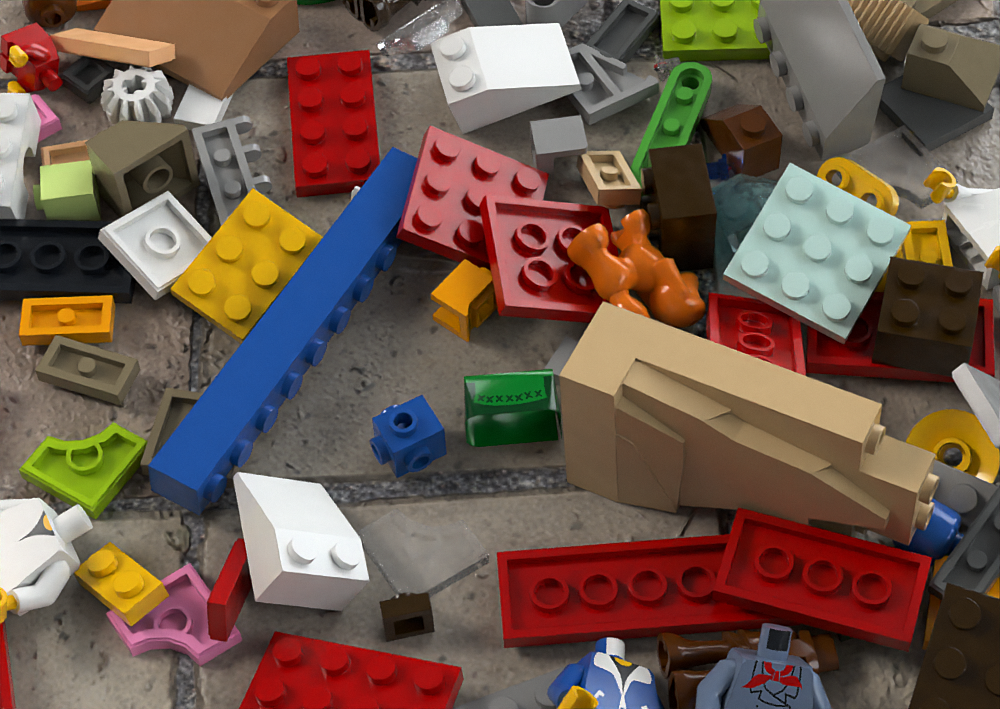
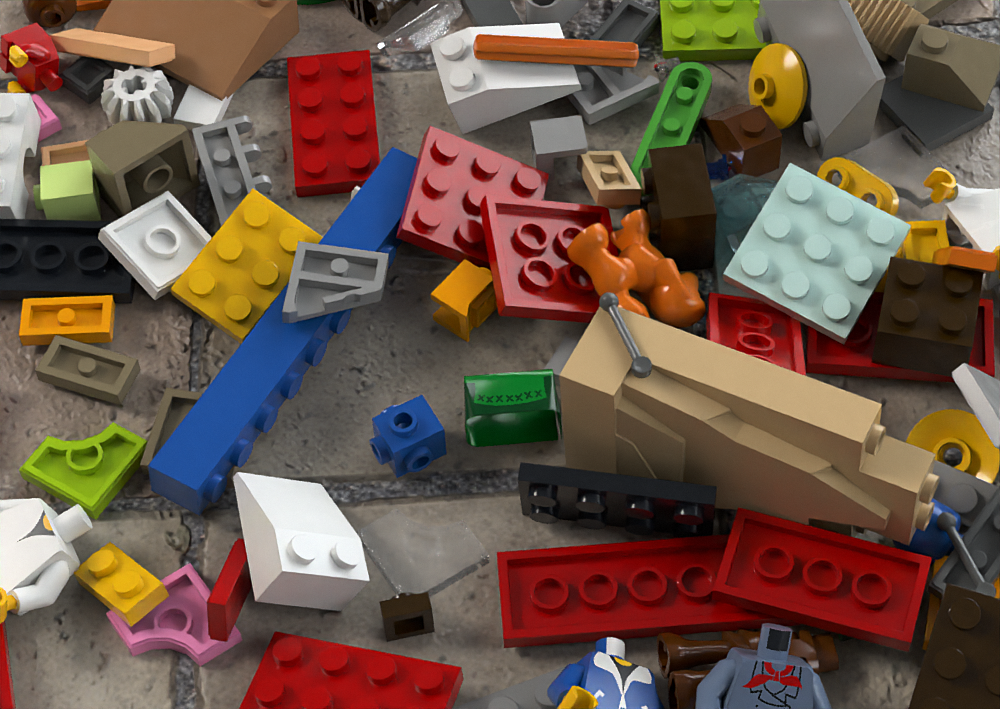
(332, 280): none -> light grey wing
(555, 50): none -> orange axle
(616, 500): none -> black plate
(641, 365): none -> dark grey hinge
(779, 84): none -> yellow dish
(947, 522): none -> dark grey hinge
(965, 259): none -> orange tile

